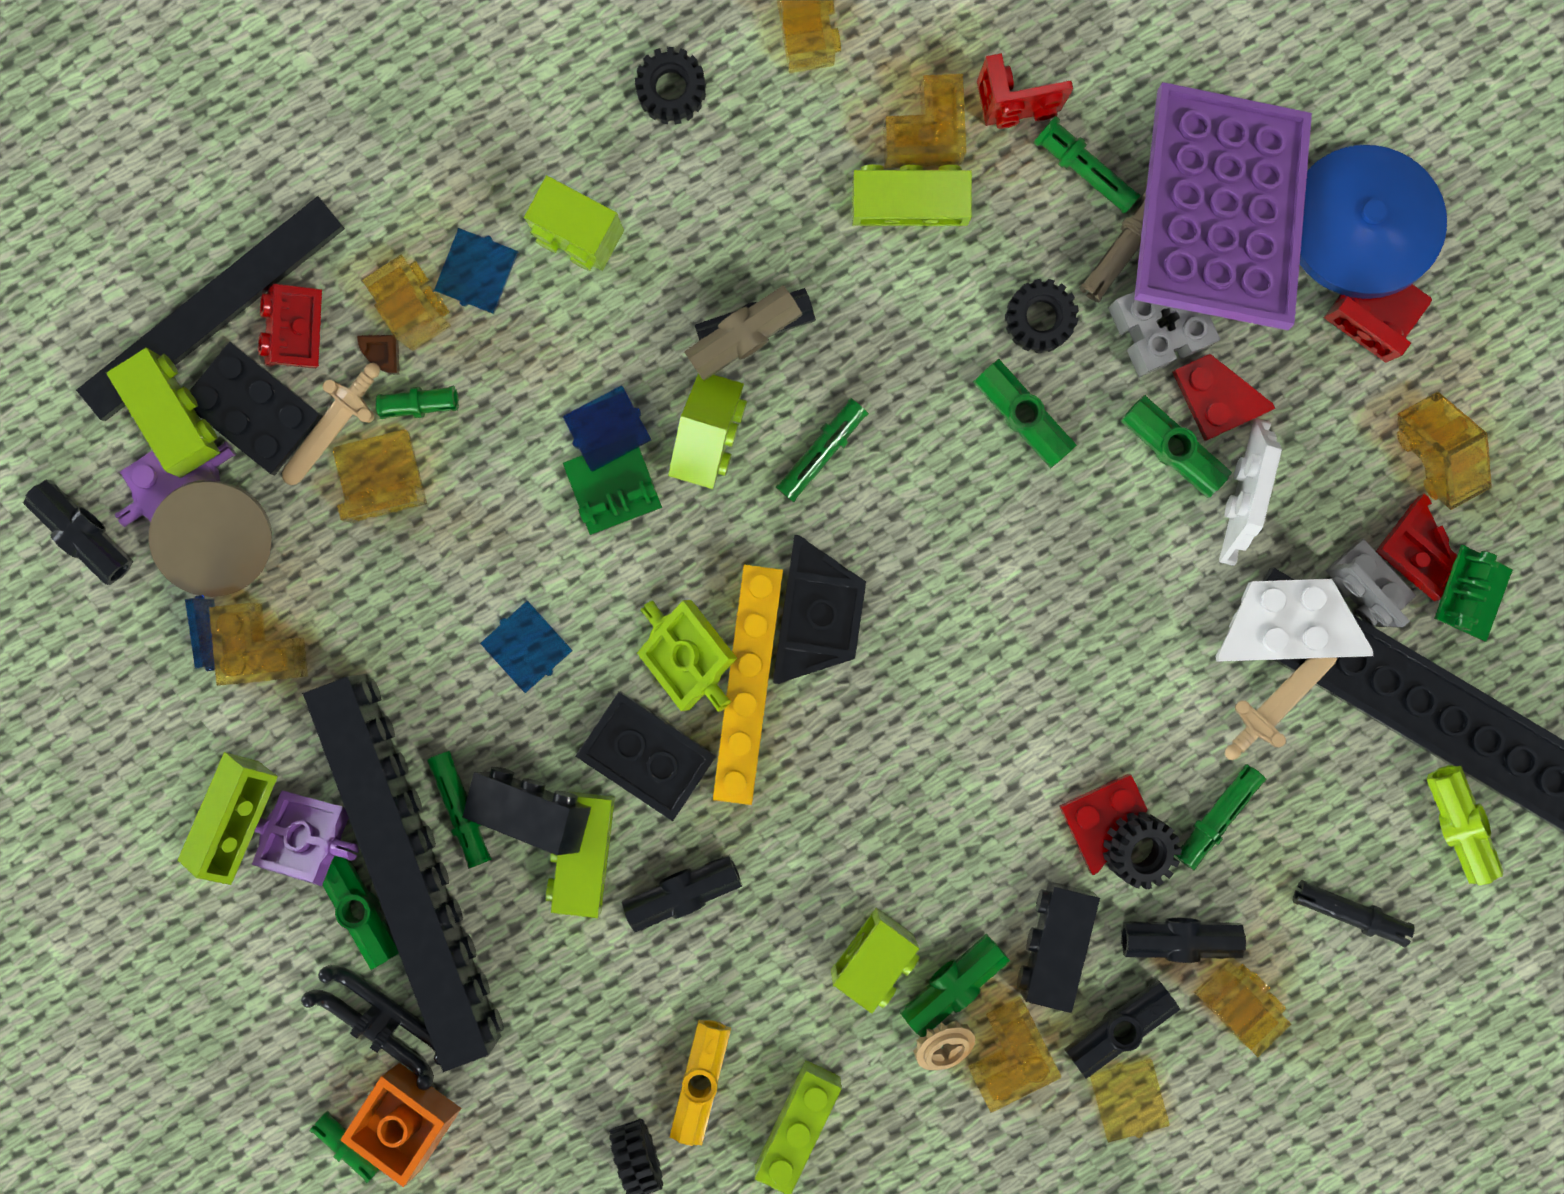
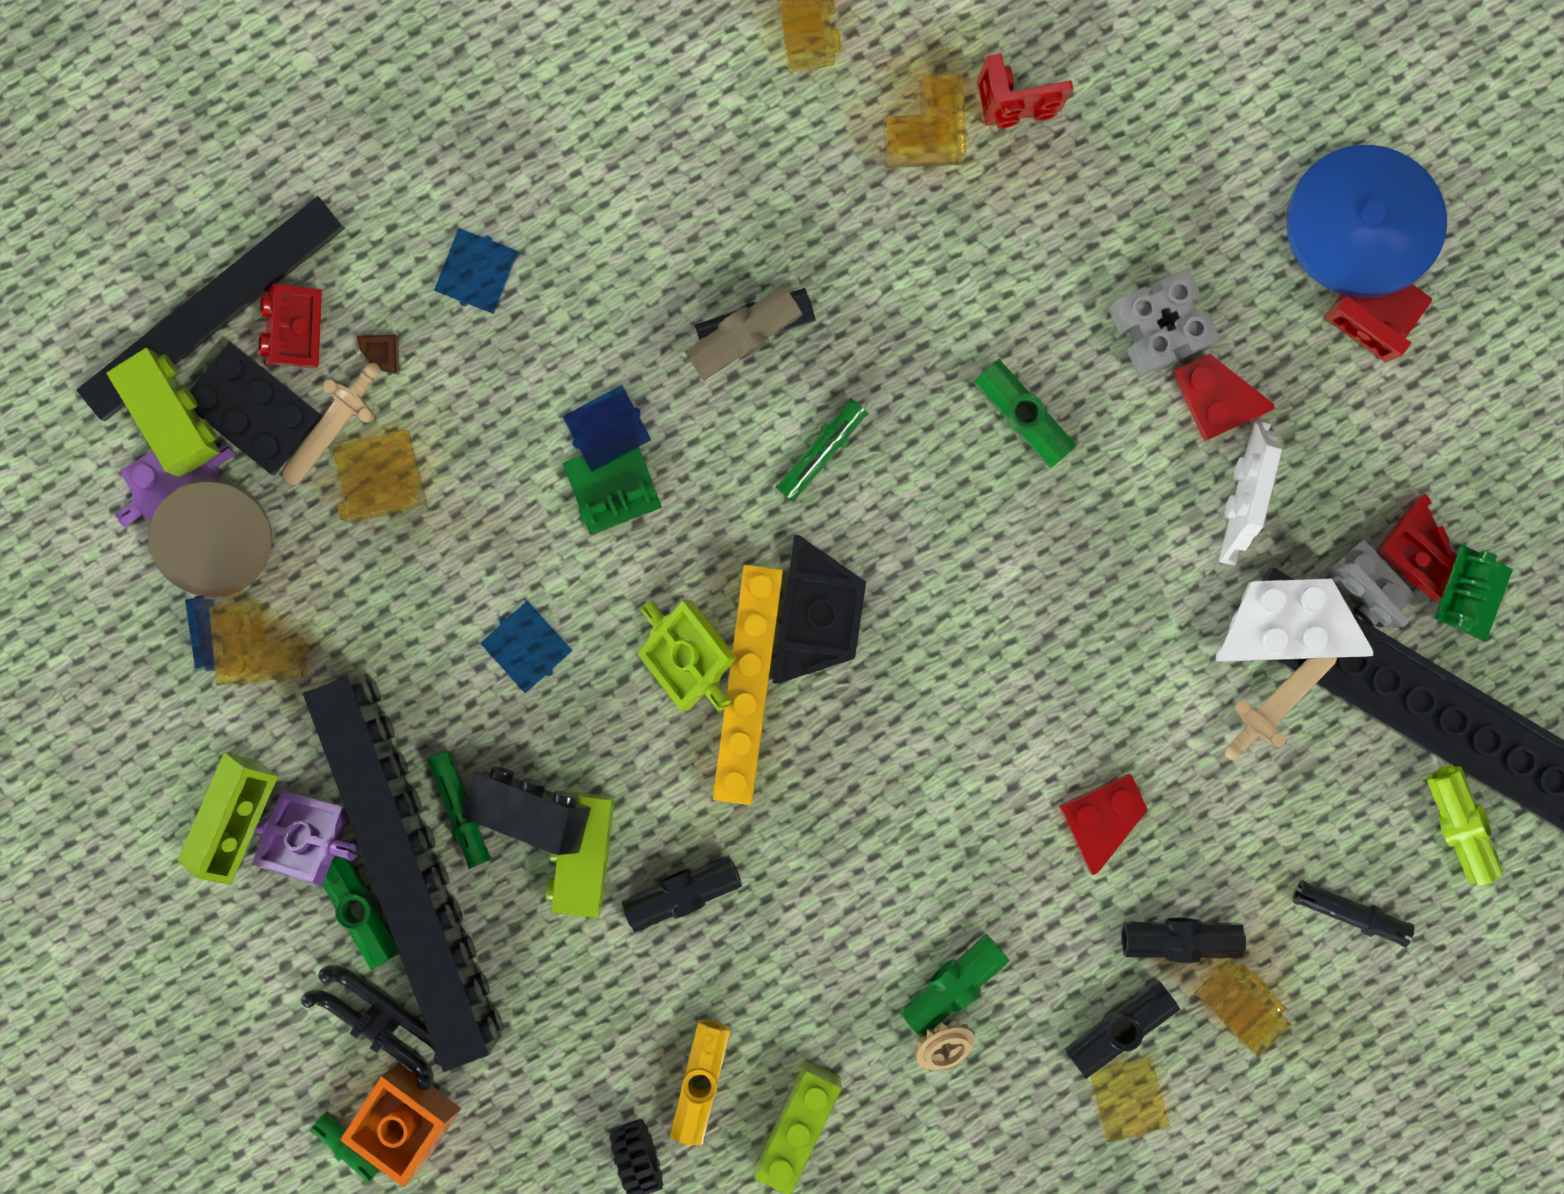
(77, 532): black piece -> none
(405, 304): clear yellow brick -> none
(417, 402): green pin -> none
(573, 223): lime brick -> none
(646, 755): black plate -> none
(665, 63): black tyre -> none
(706, 430): lime brick -> none
(875, 961): lime brick -> none
(911, 196): lime brick -> none
(1021, 1064): clear yellow brick -> none
(1054, 296): black tyre -> none
(1058, 946): black brick -> none
(1074, 147): green pin -> none
(1116, 257): dark tan pin -> none
(1155, 864): black tyre -> none
(1195, 463): green piece -> none
(1224, 207): medium lavender plate -> none
(1225, 810): green pin -> none
(1449, 447): clear yellow brick -> none

